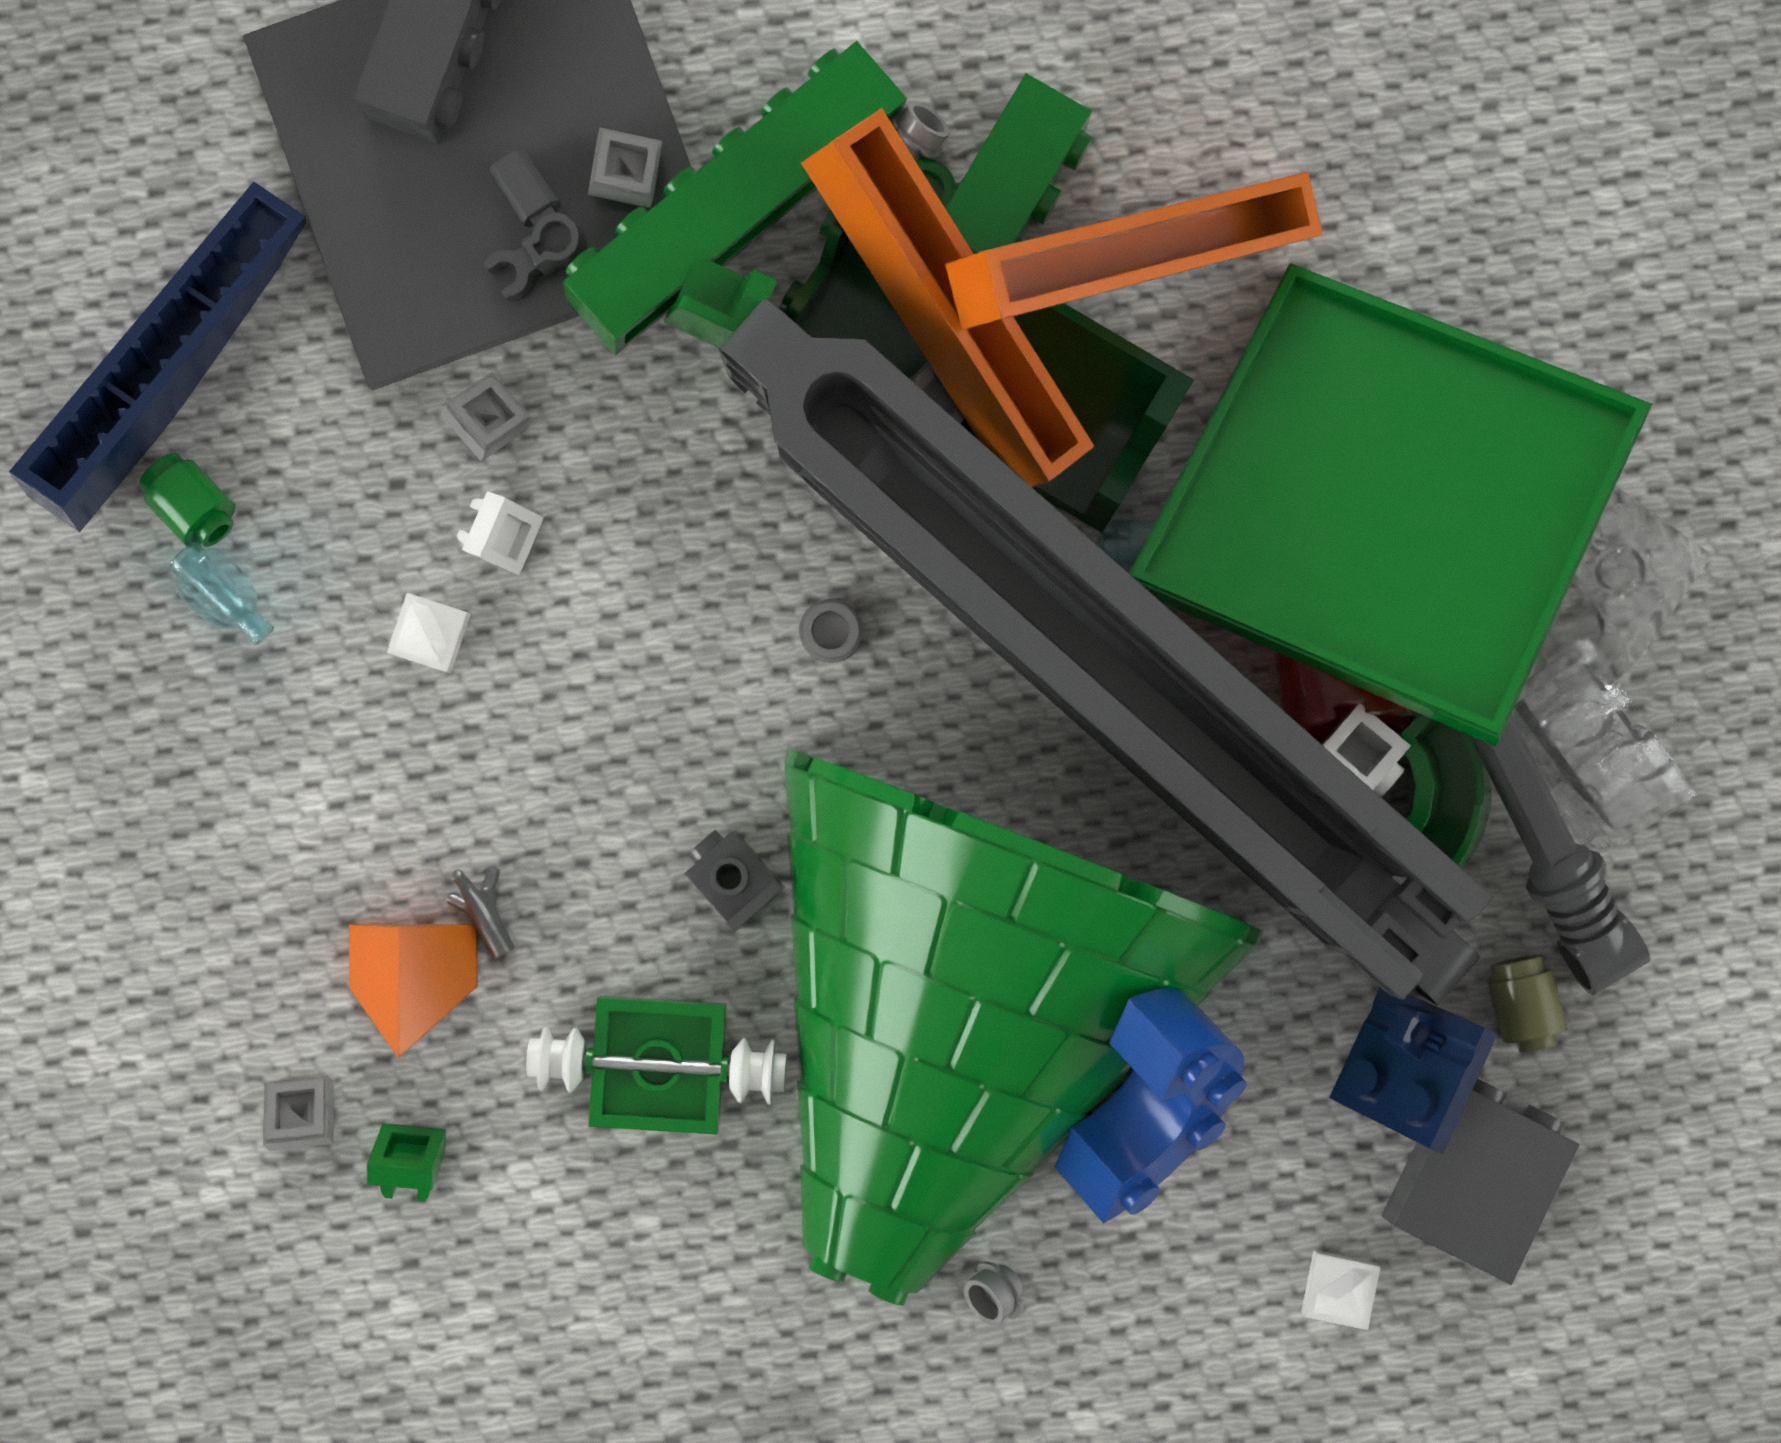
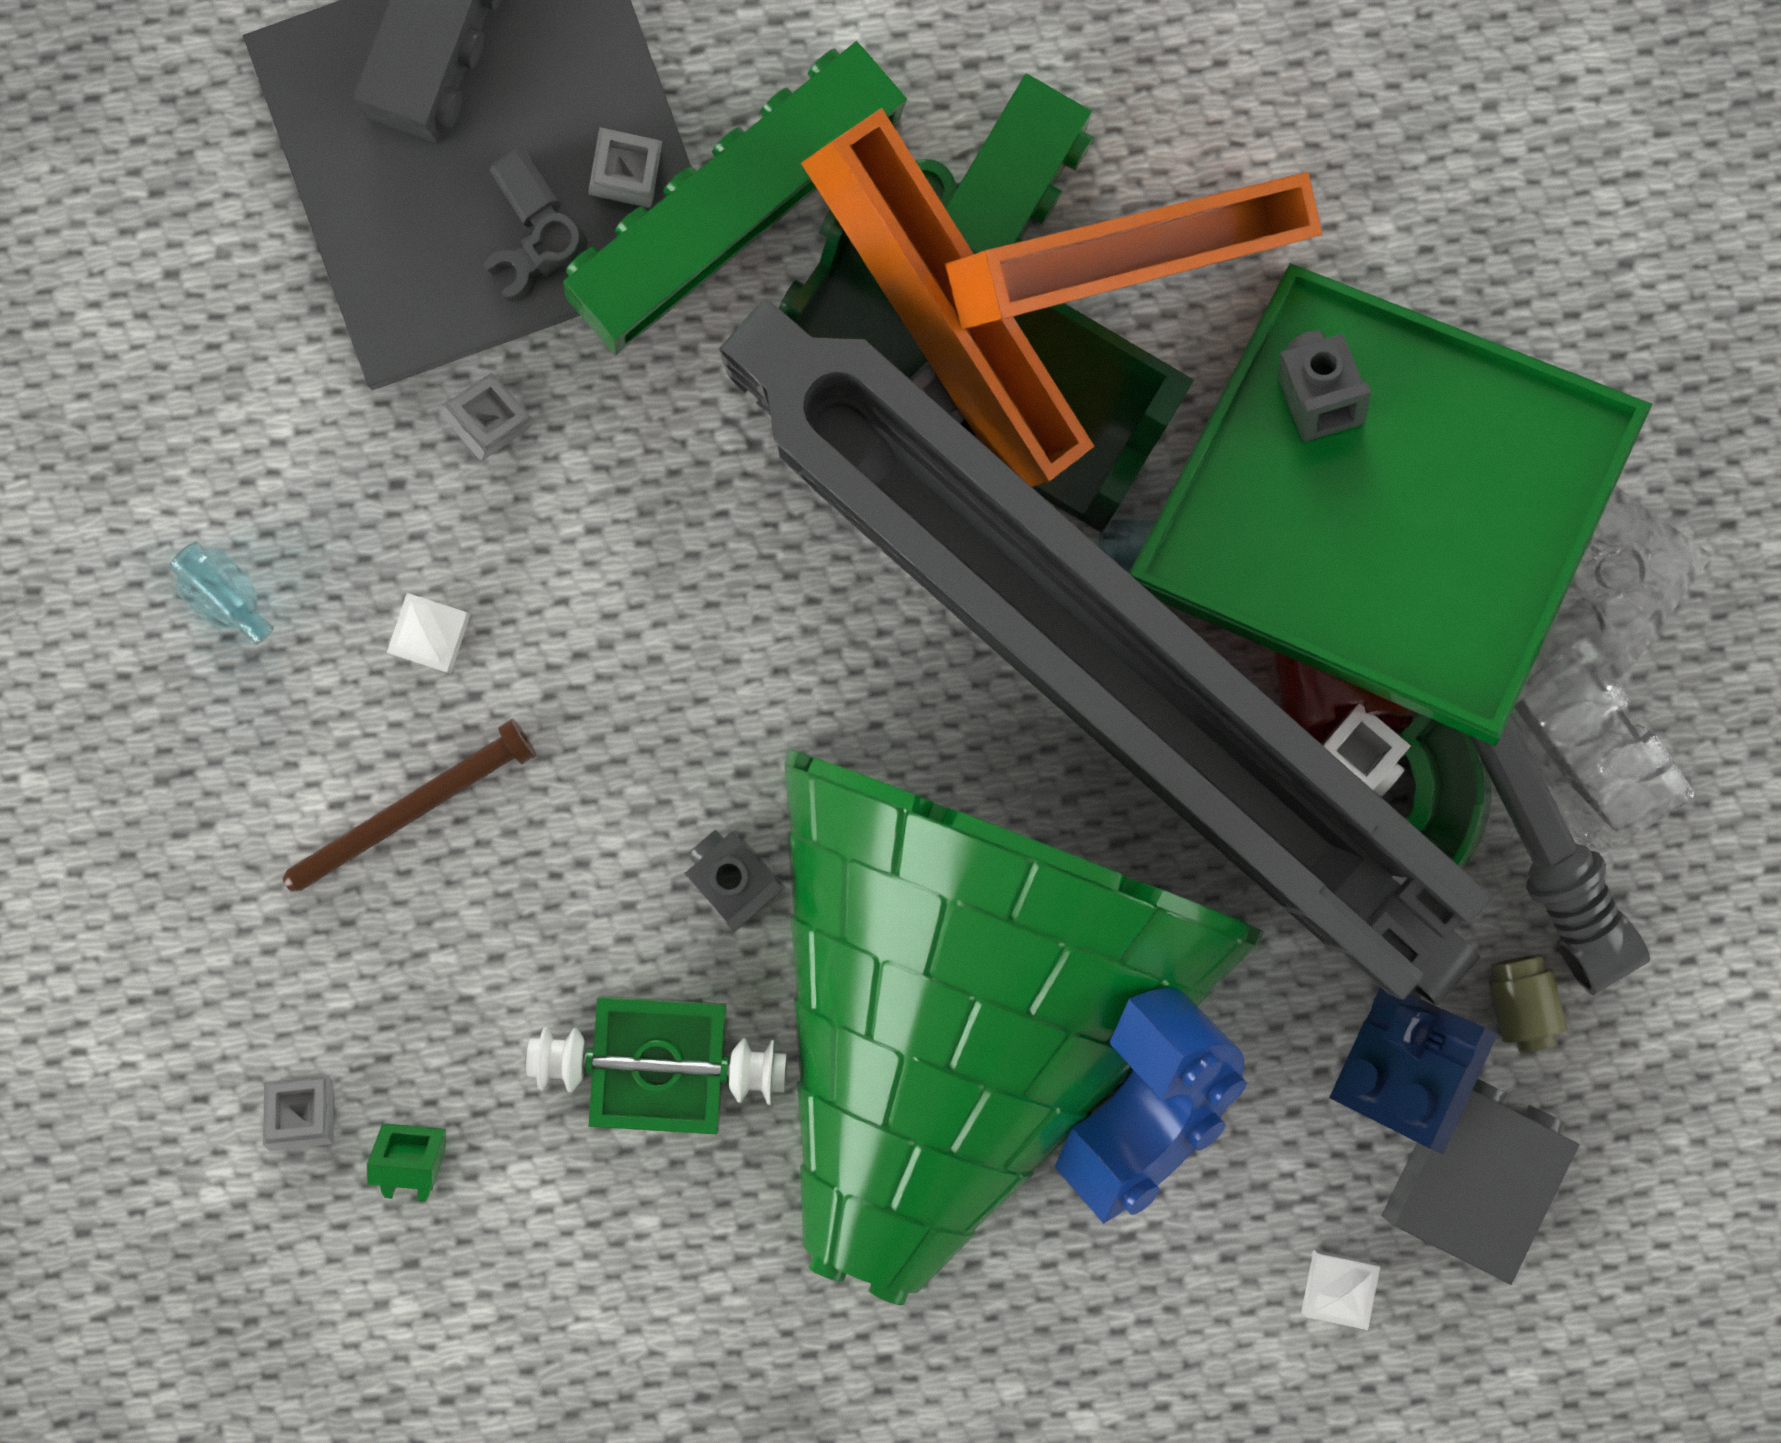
(157, 361): dark blue slope -> none
(187, 500): green brick -> none
(411, 975): orange slope -> none
(482, 910): flat silver bar -> none
(501, 532): white tile -> none
(510, 745): none -> reddish brown bar
(717, 301): green panel -> none
(830, 630): light grey tile -> none
(921, 130): light grey plate -> none
(994, 1293): light grey plate -> none
(1322, 385): none -> dark grey brick

